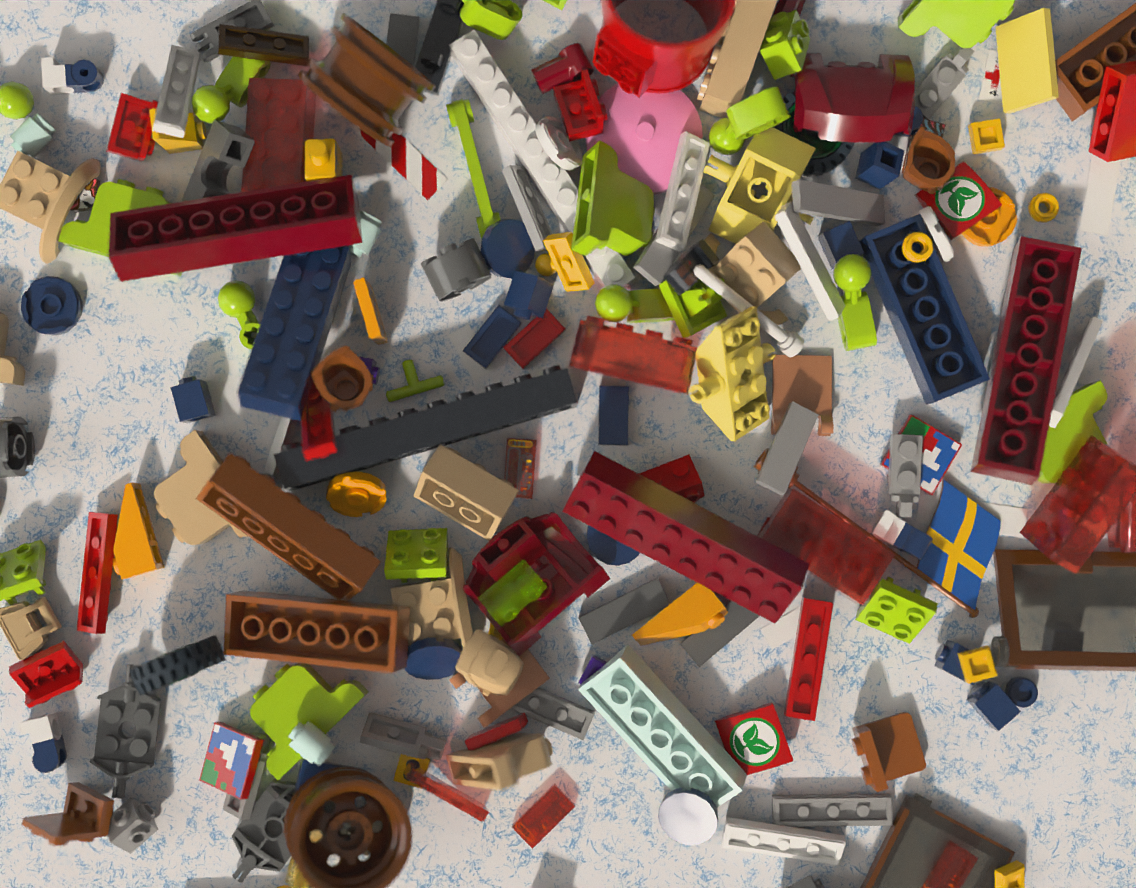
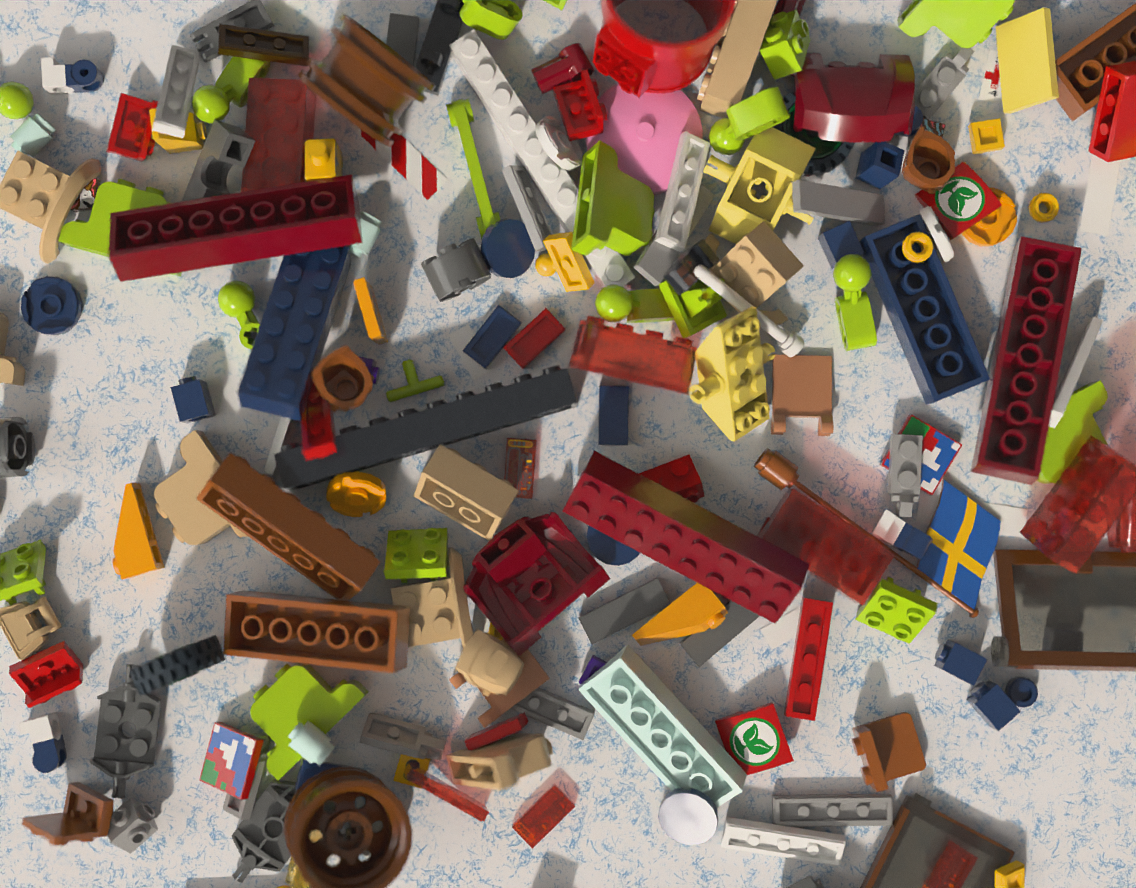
(97, 572): red plate -> none
(433, 658): dark blue tile -> none
(512, 593): clear neon green bracket -> none
(528, 295): dark blue brick -> none
(786, 448): light grey tile -> none
(810, 261): white tile -> none
(977, 664): yellow tile -> none

